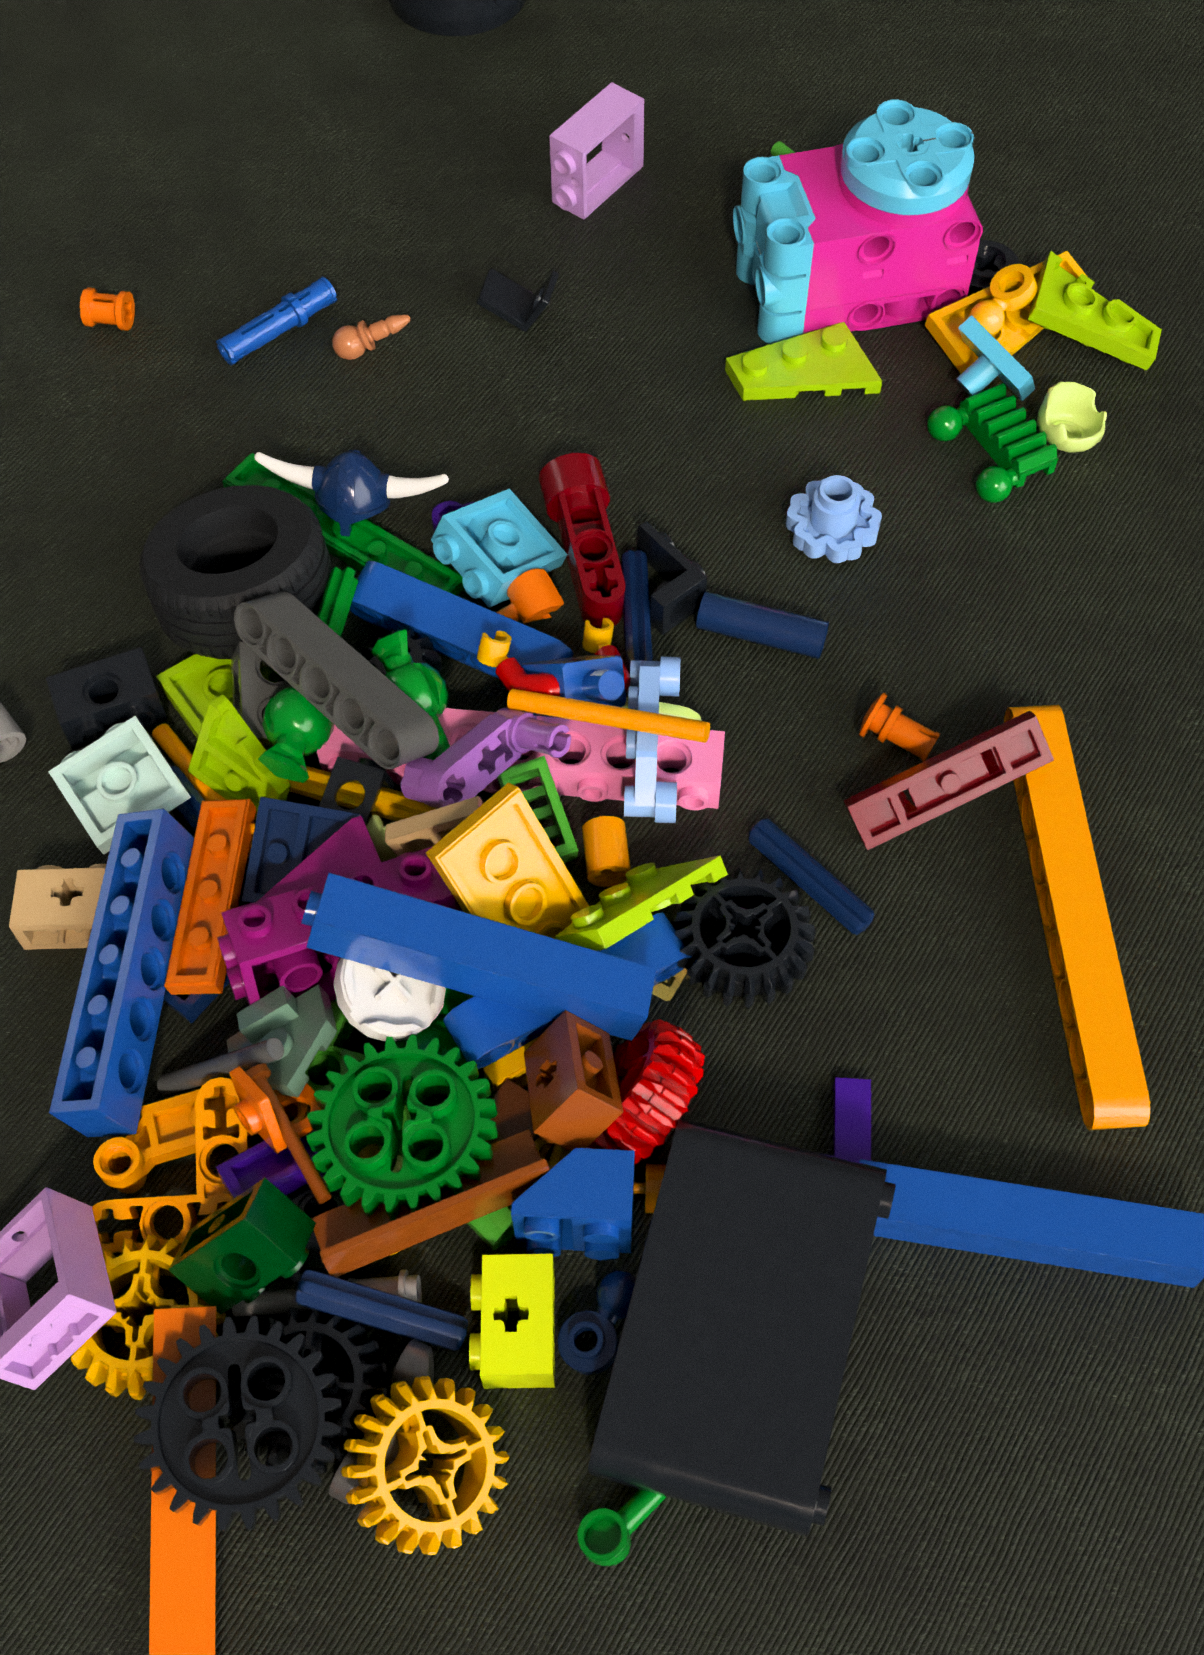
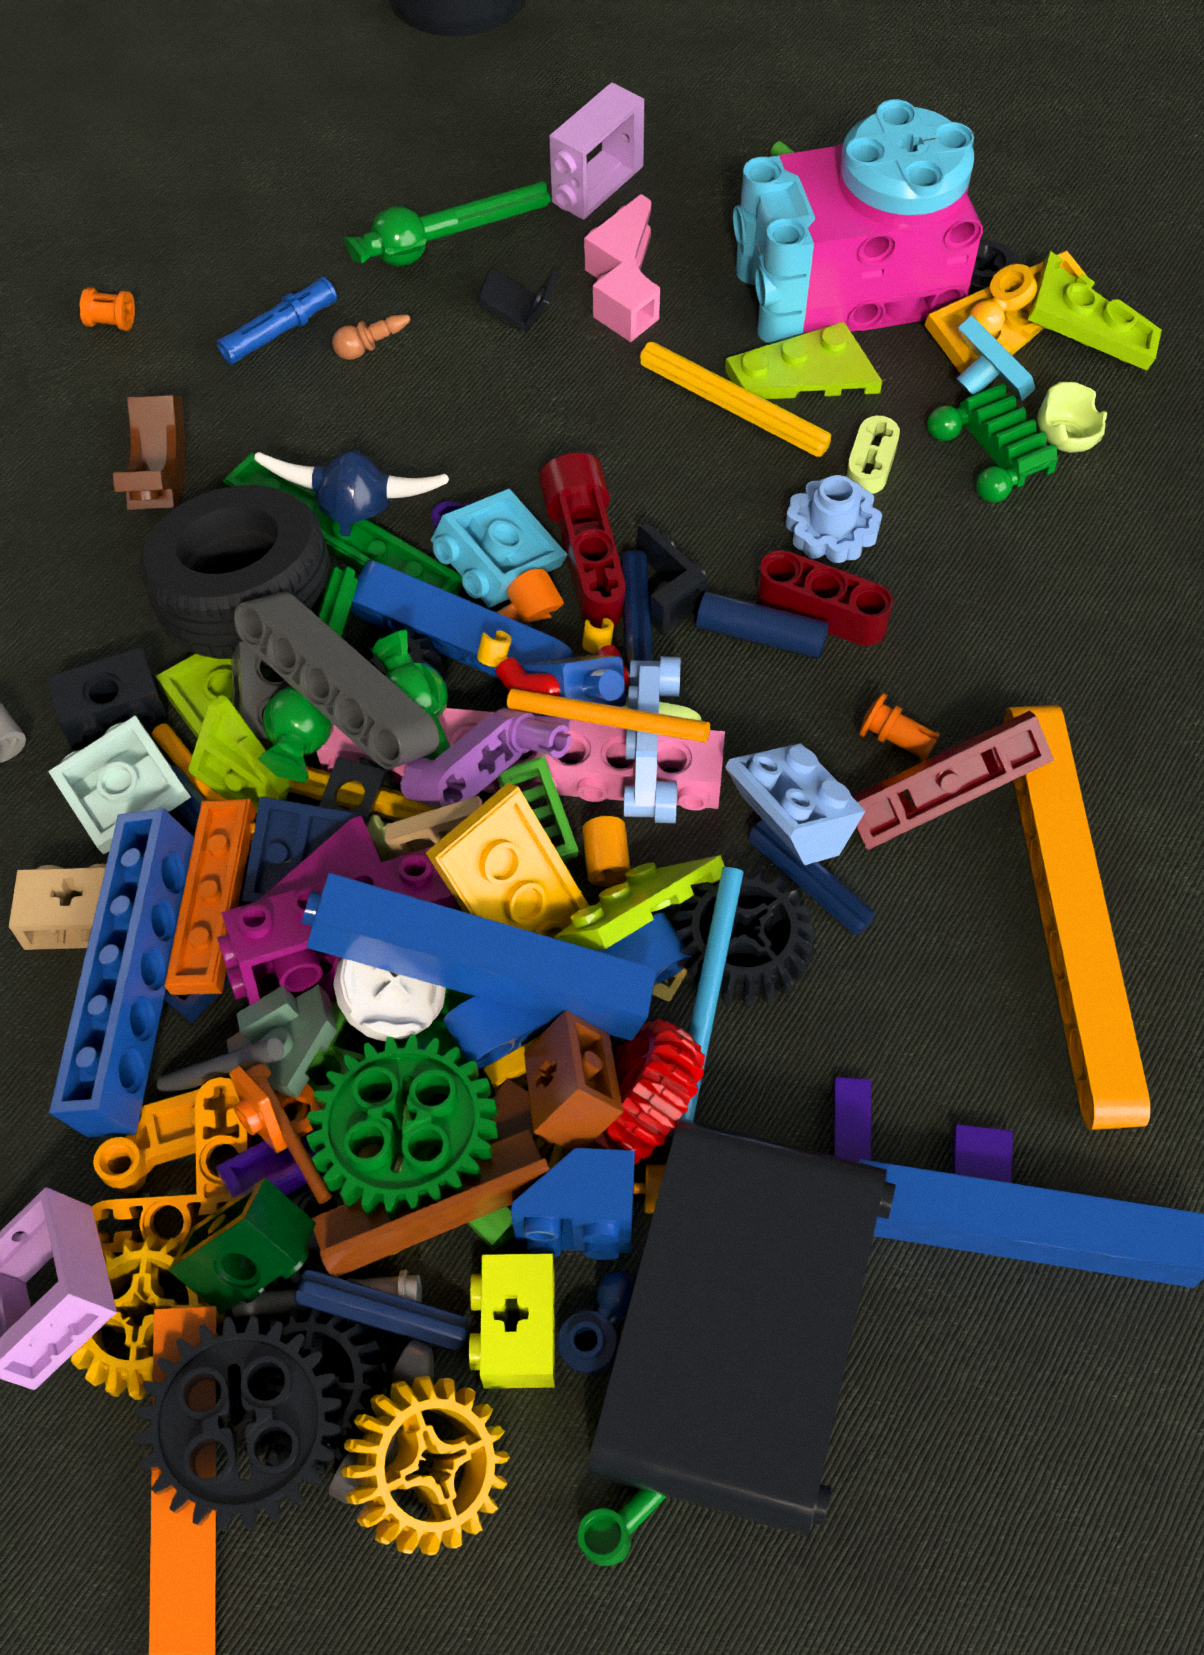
(156, 453): none -> reddish brown arch
(402, 235): none -> green piece
(615, 255): none -> bright pink arch
(713, 968): none -> dark azure piece
(736, 399): none -> yellow axle
(798, 800): none -> light blue slope
(852, 605): none -> dark red beam
(879, 456): none -> yellowish green beam
(982, 1153): none -> dark purple tile

